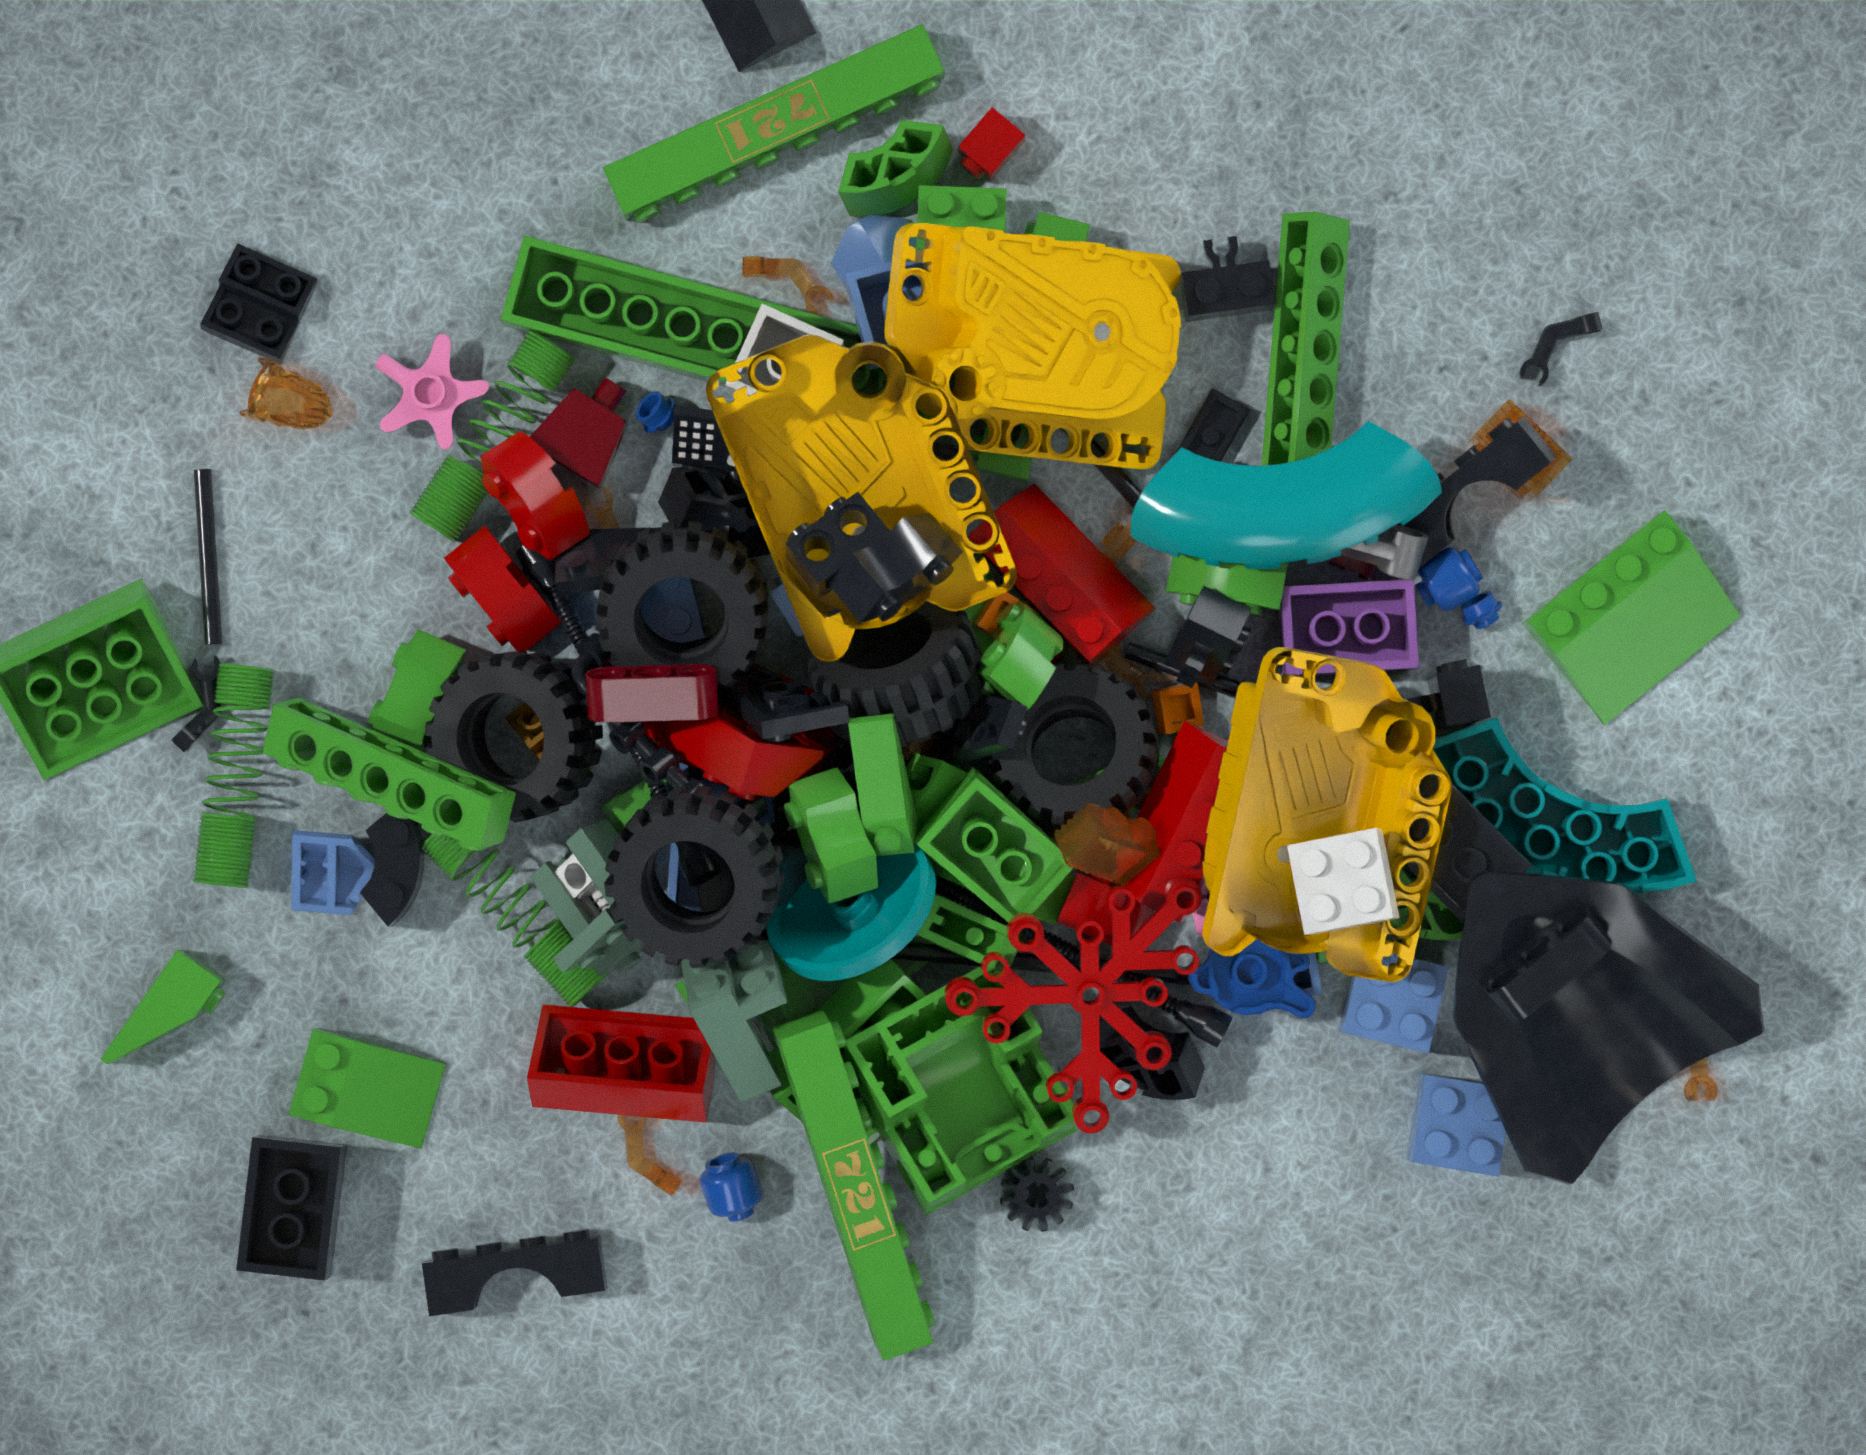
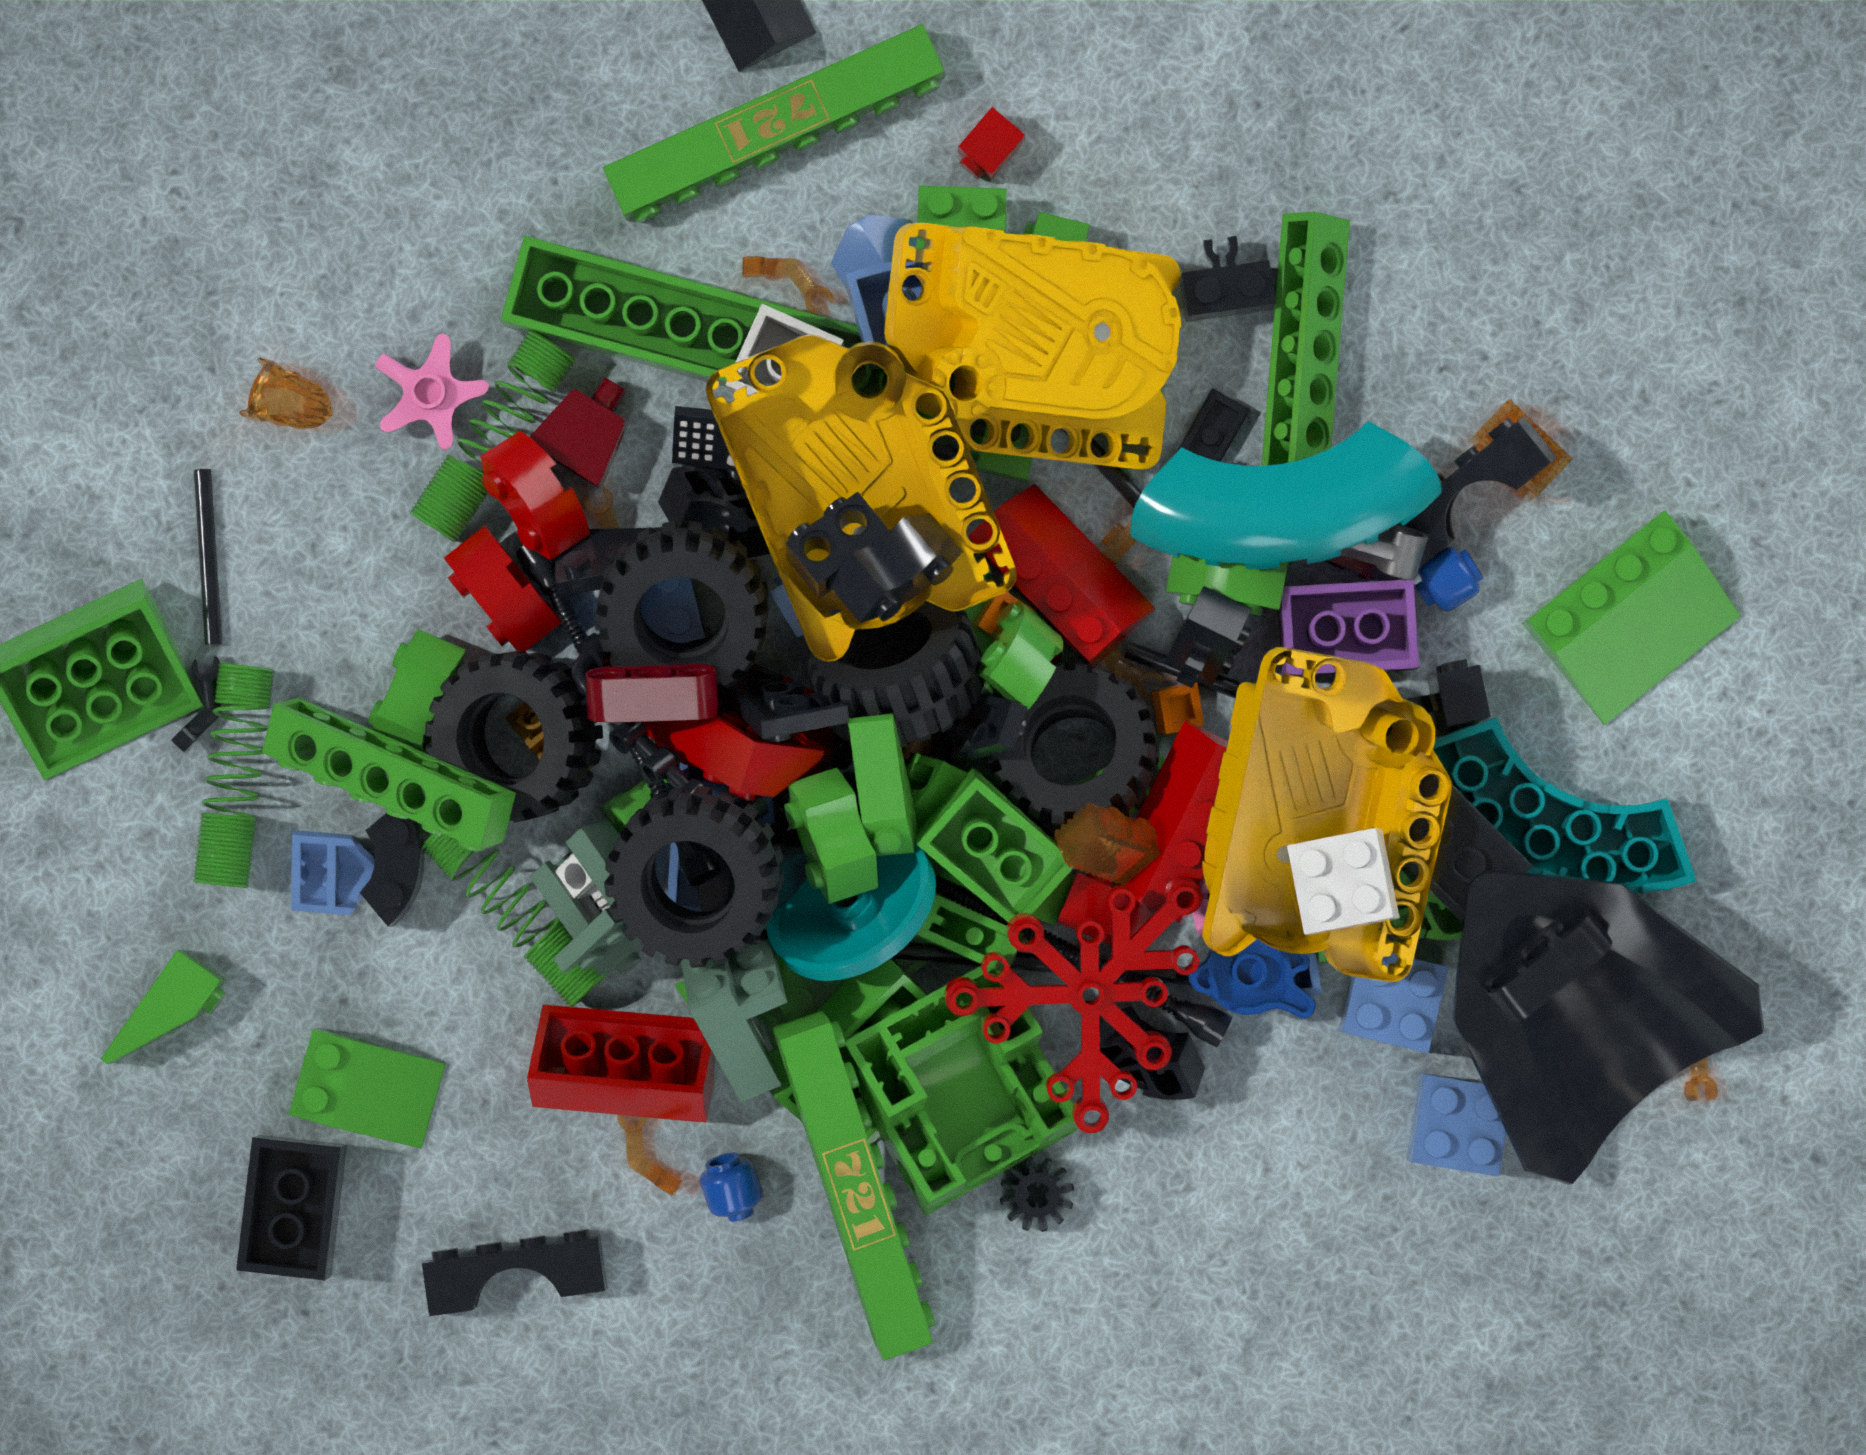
(258, 303): black slope -> none
(656, 412): blue plate -> none
(891, 173): bright green brick -> none
(1481, 610): blue plate -> none
(1552, 333): black arm -> none

